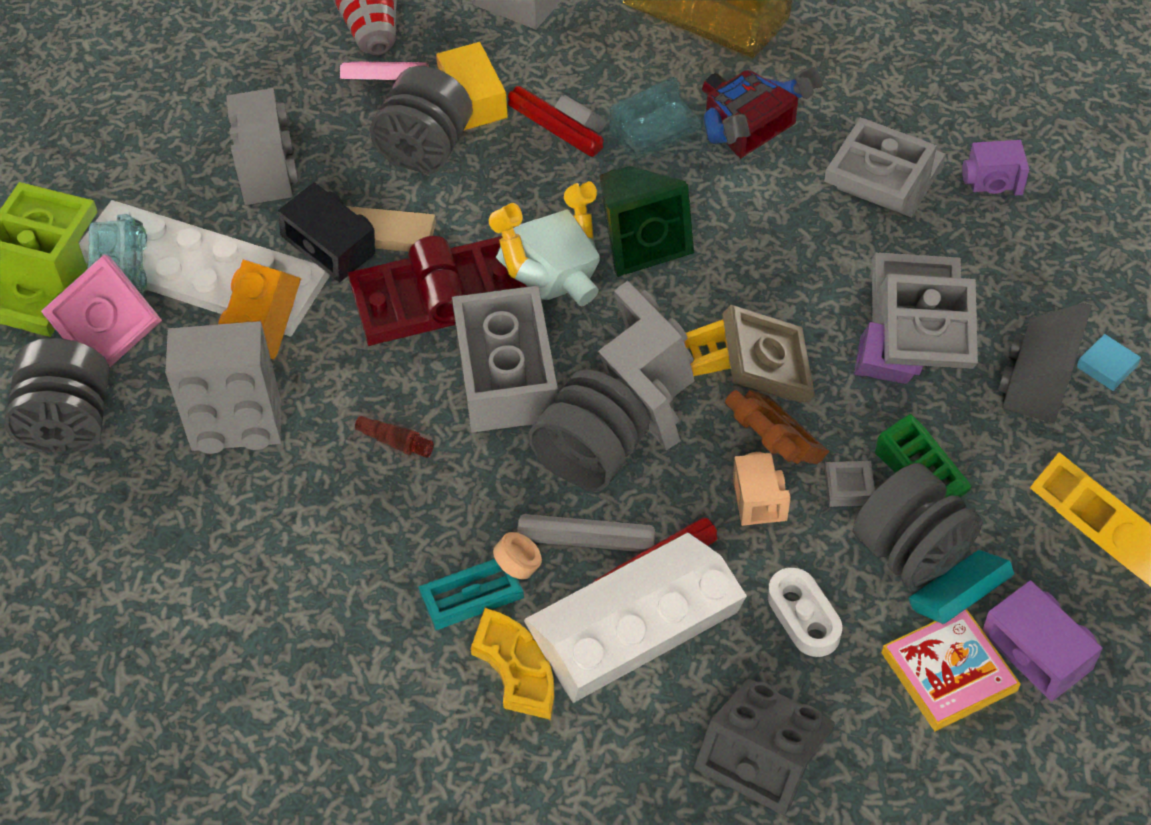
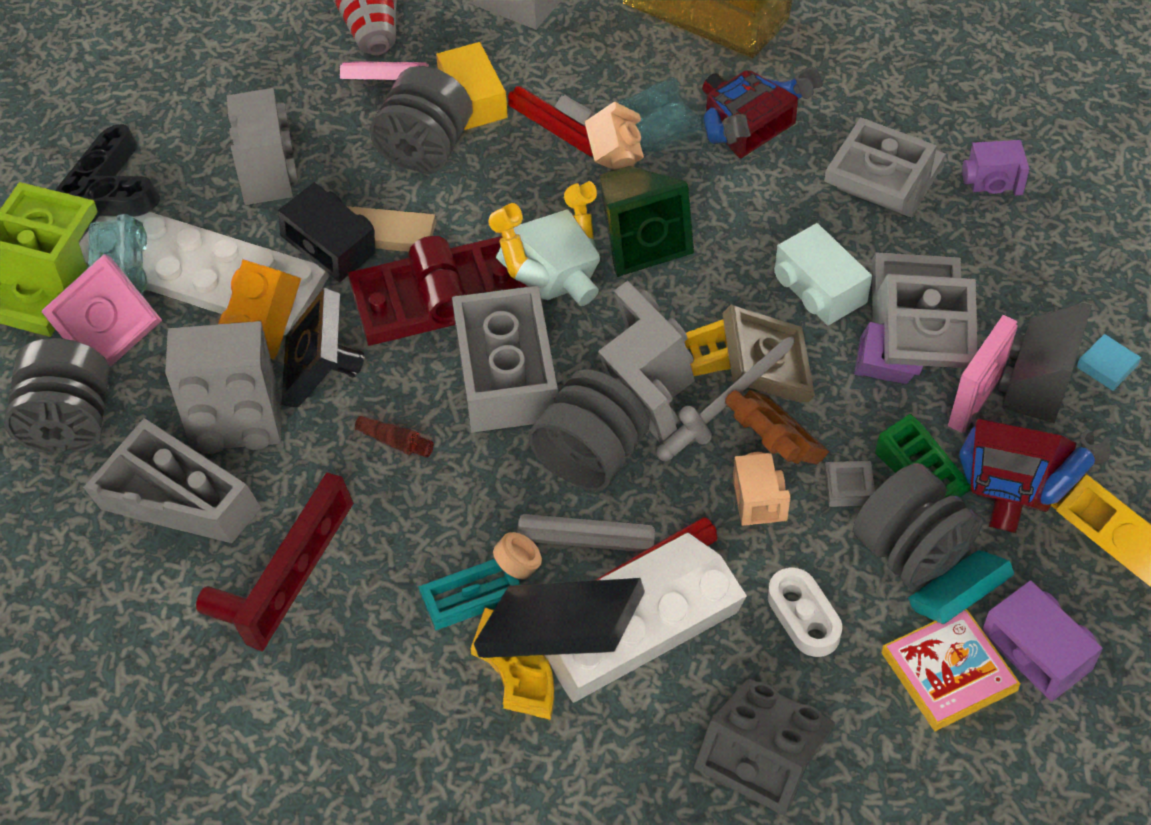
(96, 176): none -> black beam
(172, 486): none -> light grey wedge
(287, 571): none -> dark red piece
(314, 350): none -> black tile
(560, 618): none -> black tile
(615, 137): none -> light nougat brick
(695, 425): none -> light grey sword
(822, 274): none -> light aqua brick
(983, 373): none -> bright pink tile
(1024, 467): none -> torso

